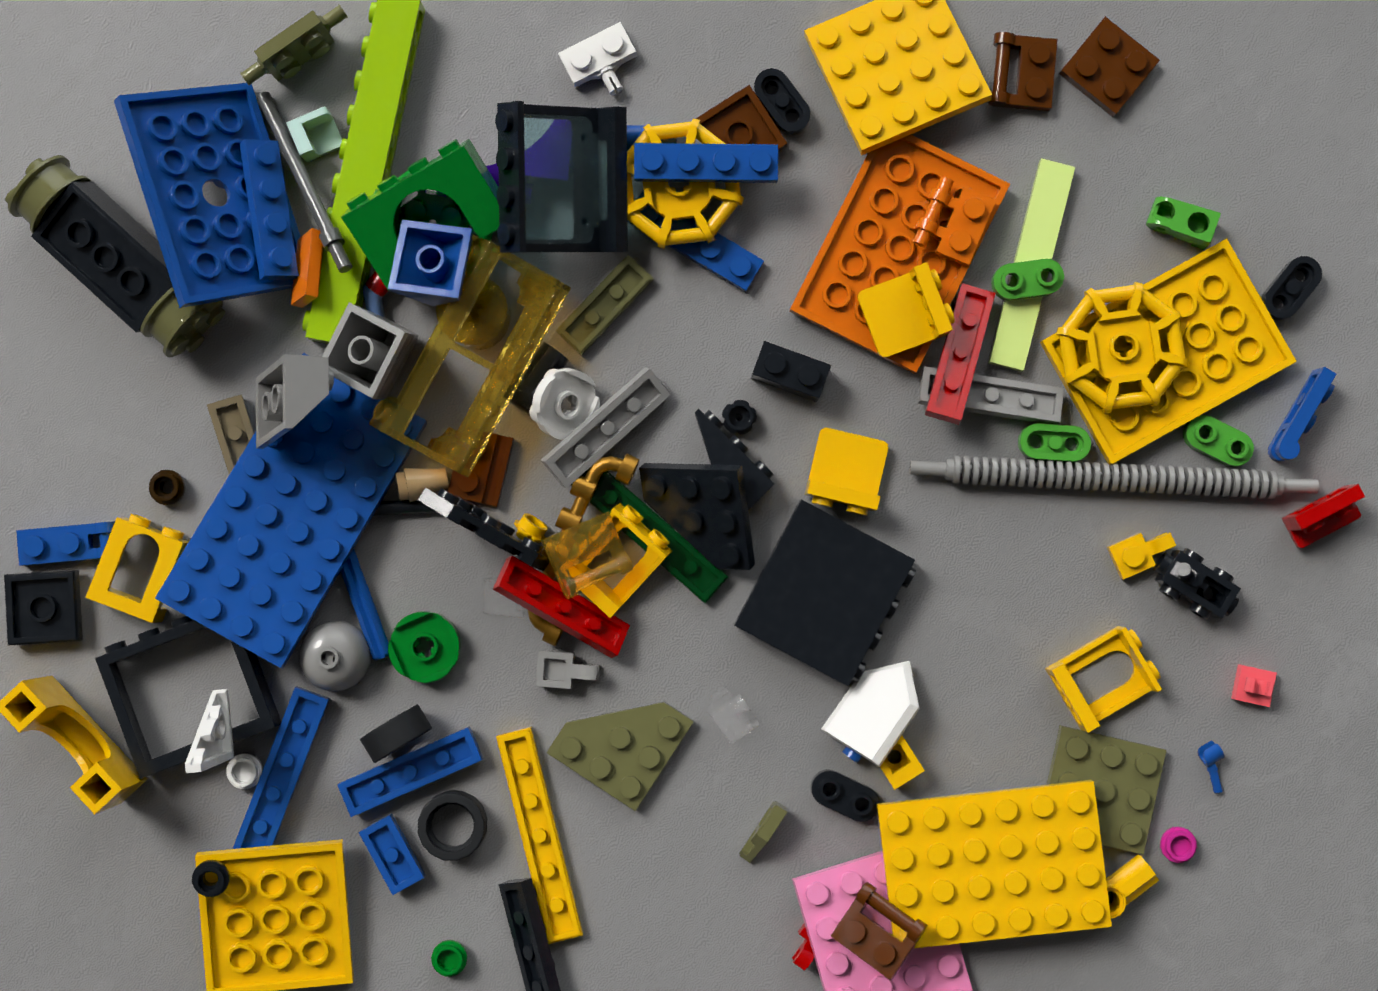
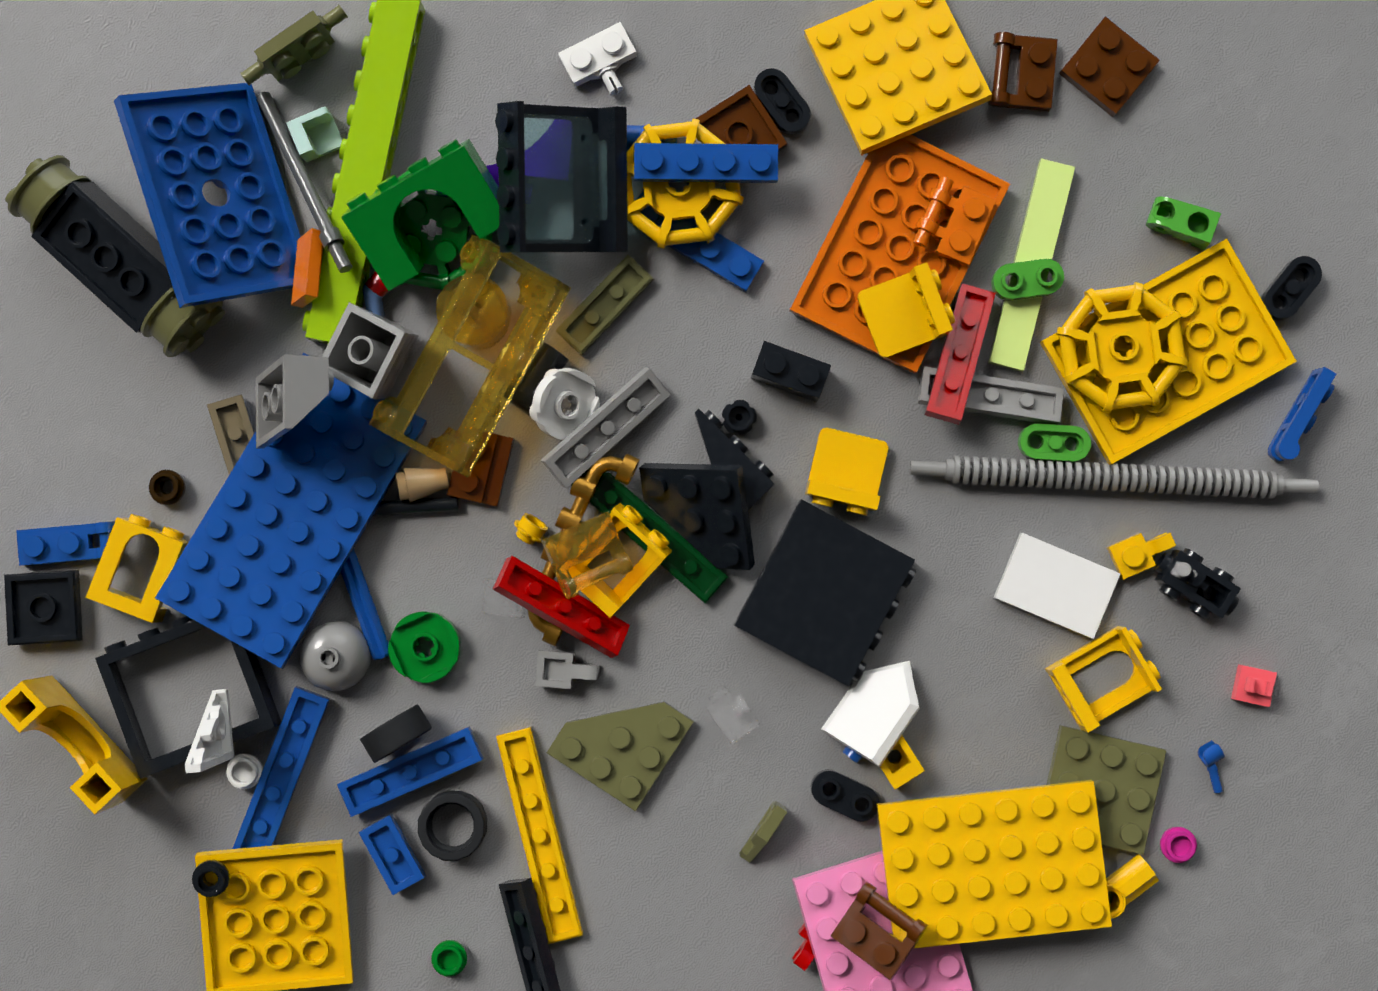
(269, 209): blue plate -> none
(430, 262): blue slope -> none
(485, 526): black plate -> none
(1057, 585): none -> white tile
(1219, 441): bright green plate -> none
(1324, 515): red bracket -> none

